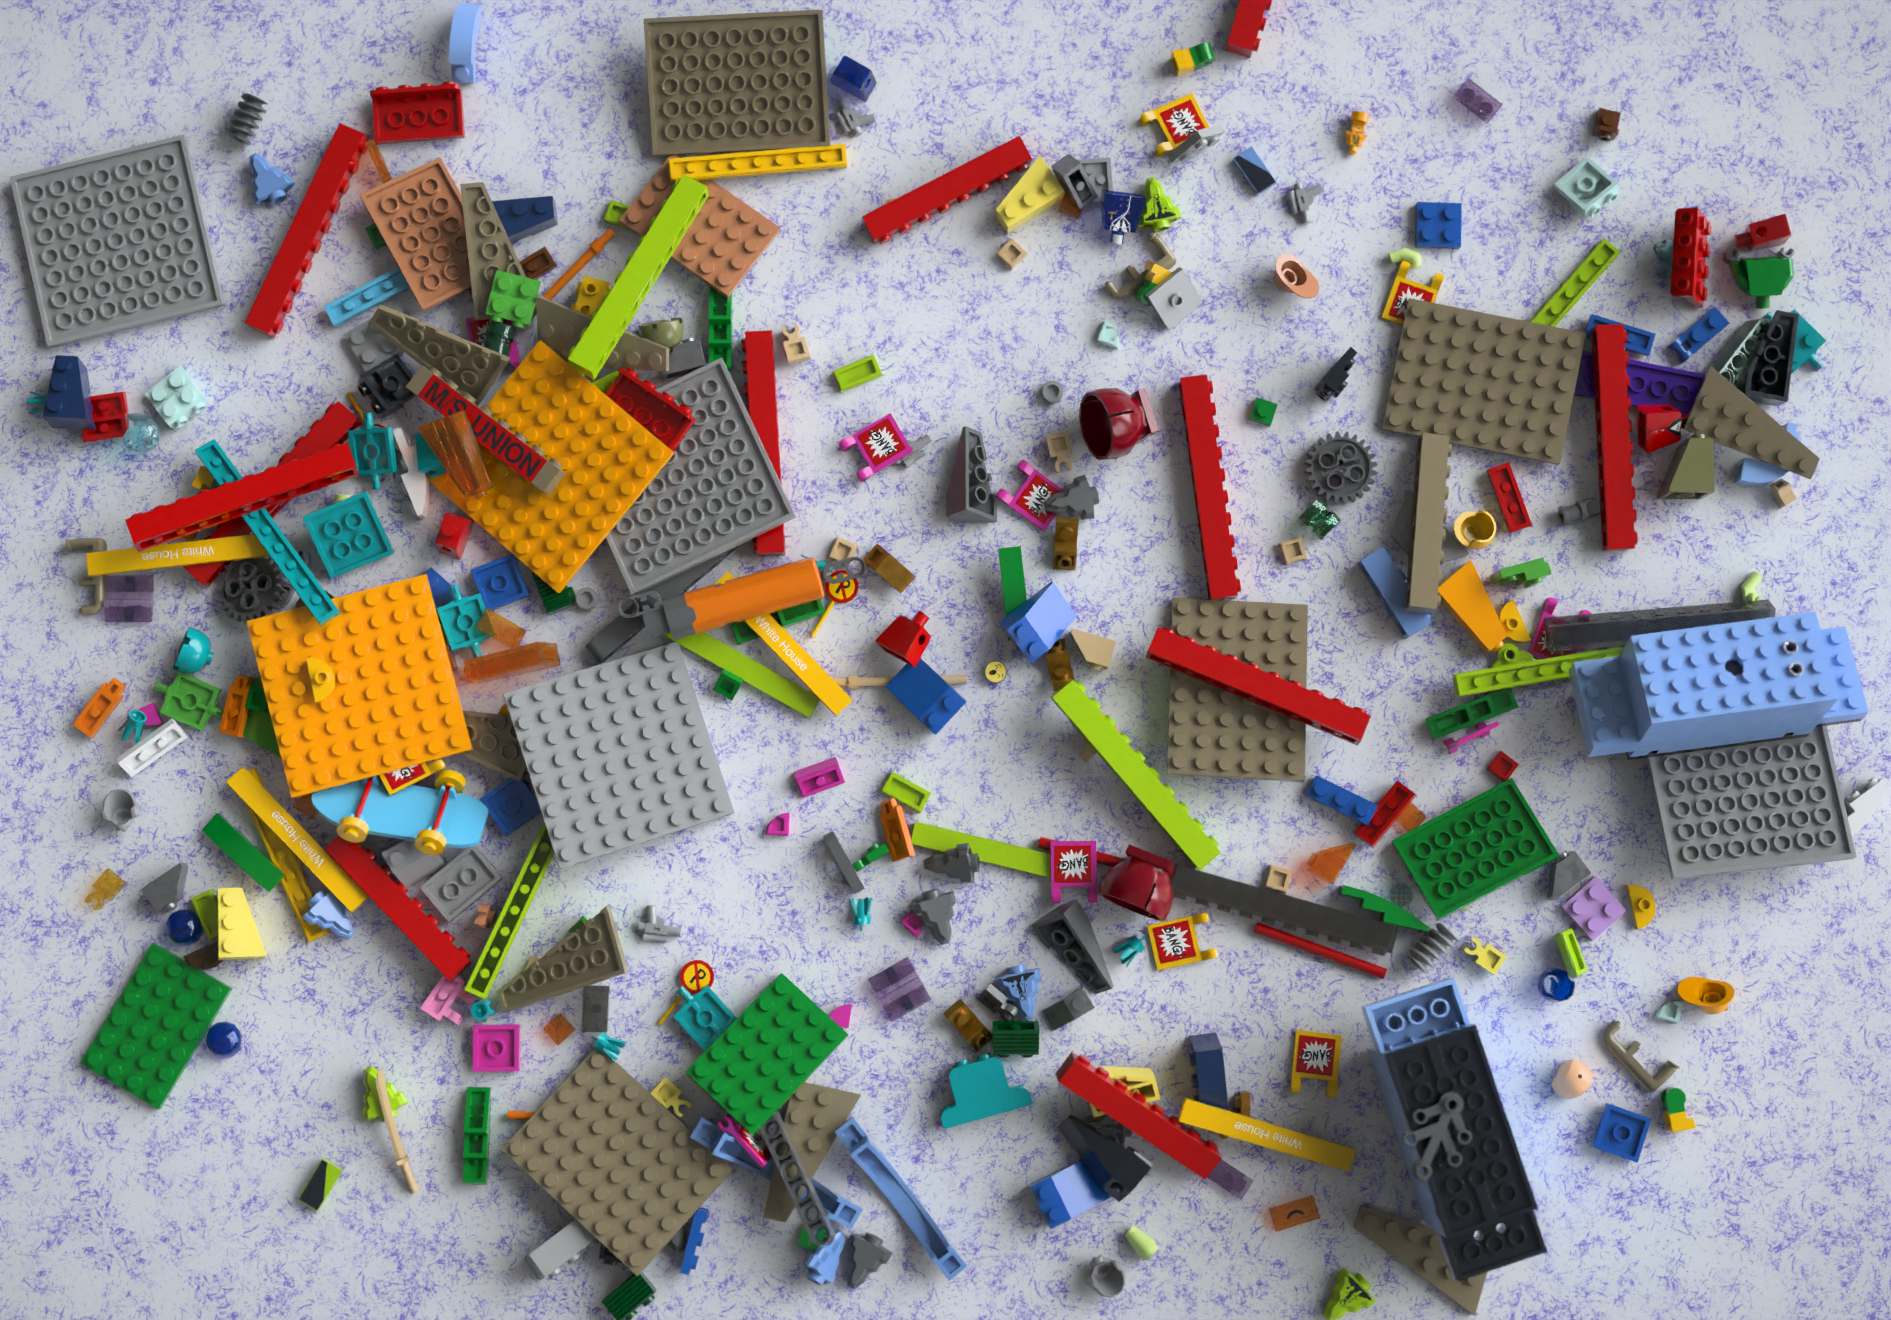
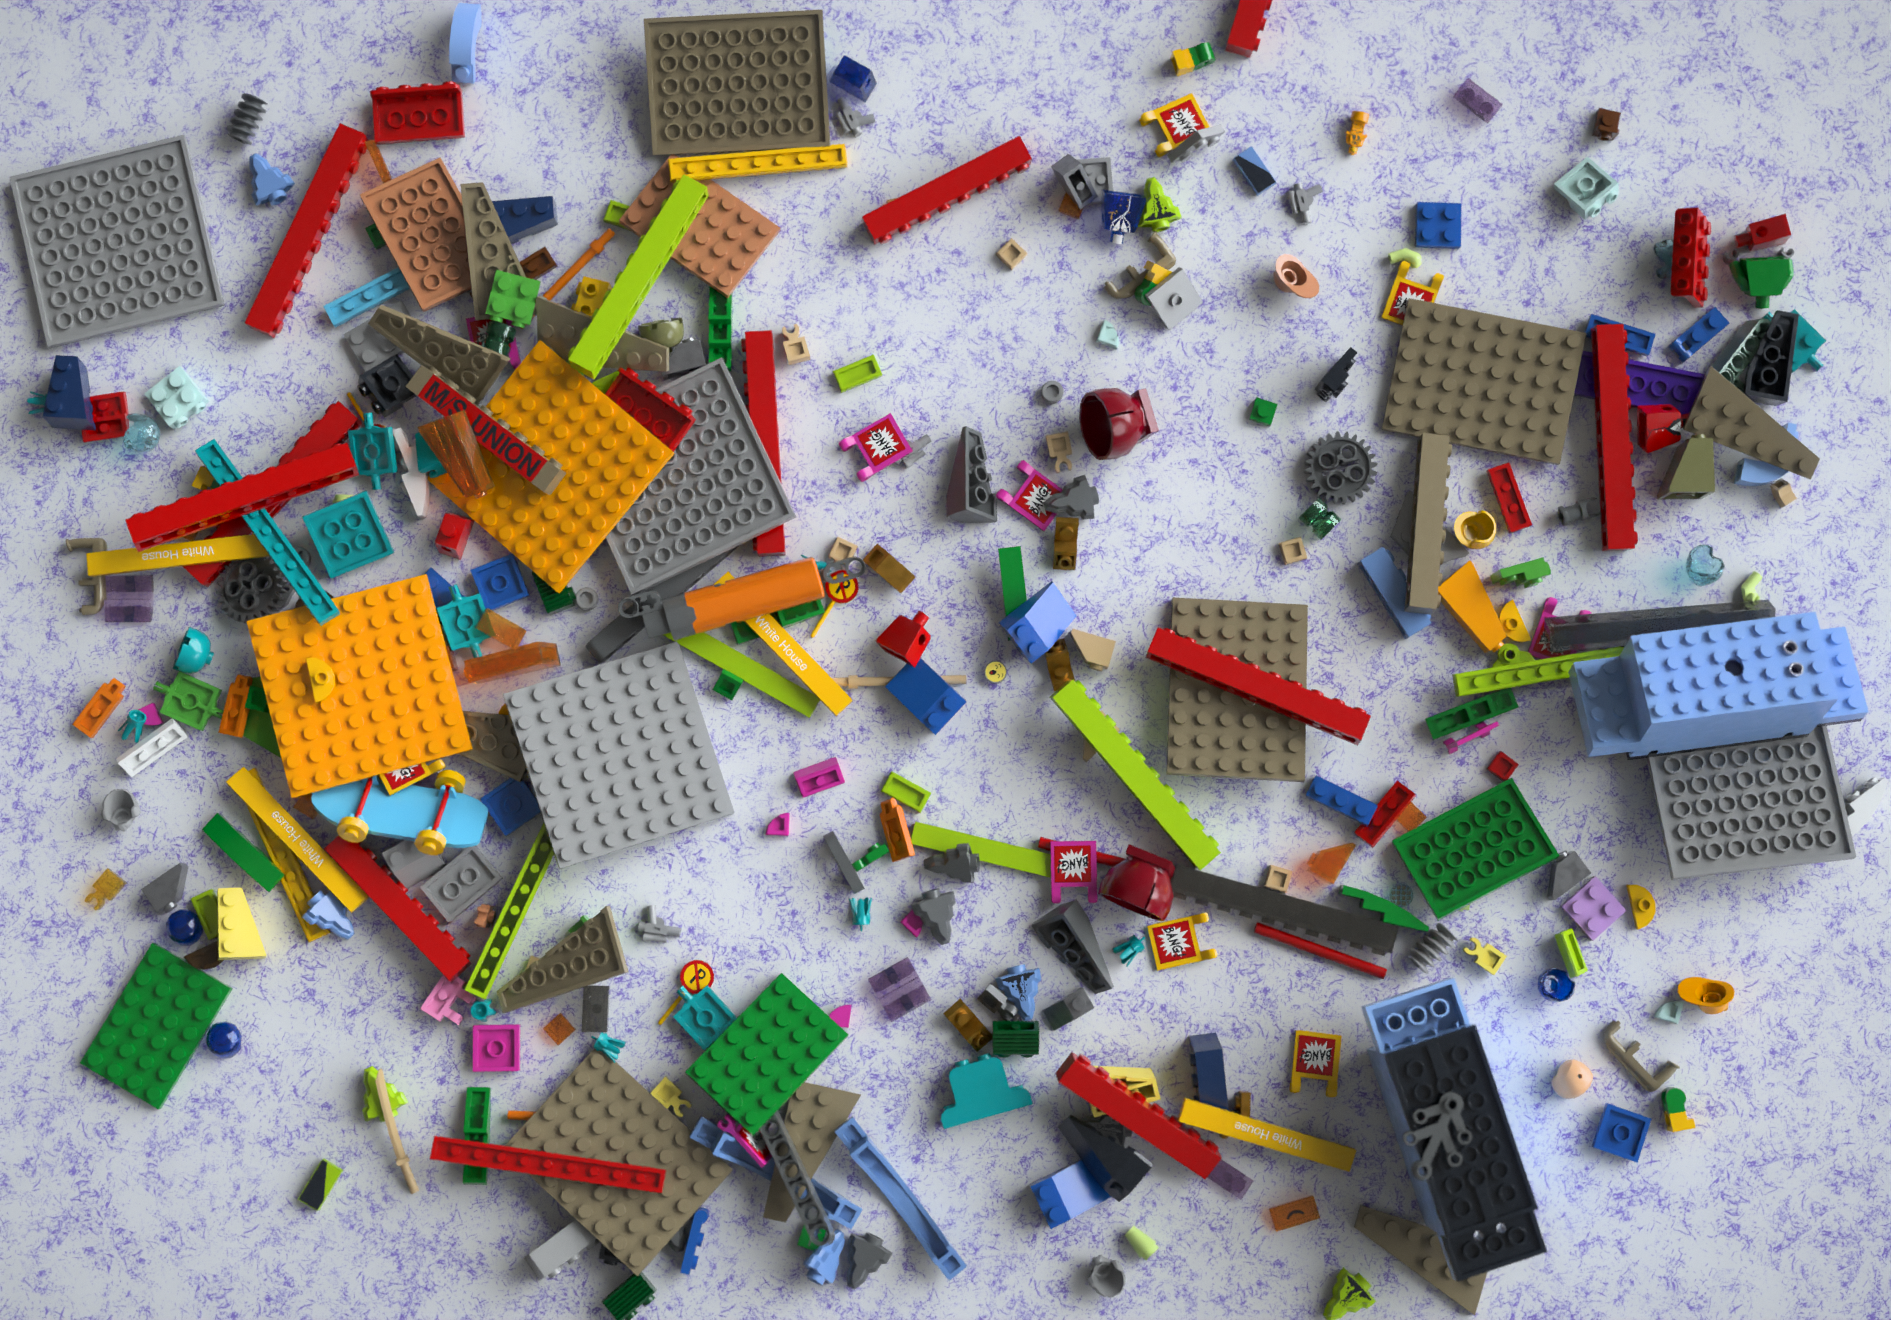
(548, 1164): none -> red plate
(1029, 197): light yellow wedge -> none
(1208, 487): red brick -> none
(1577, 284): lime tile -> none
(1703, 566): none -> clear light blue helmet

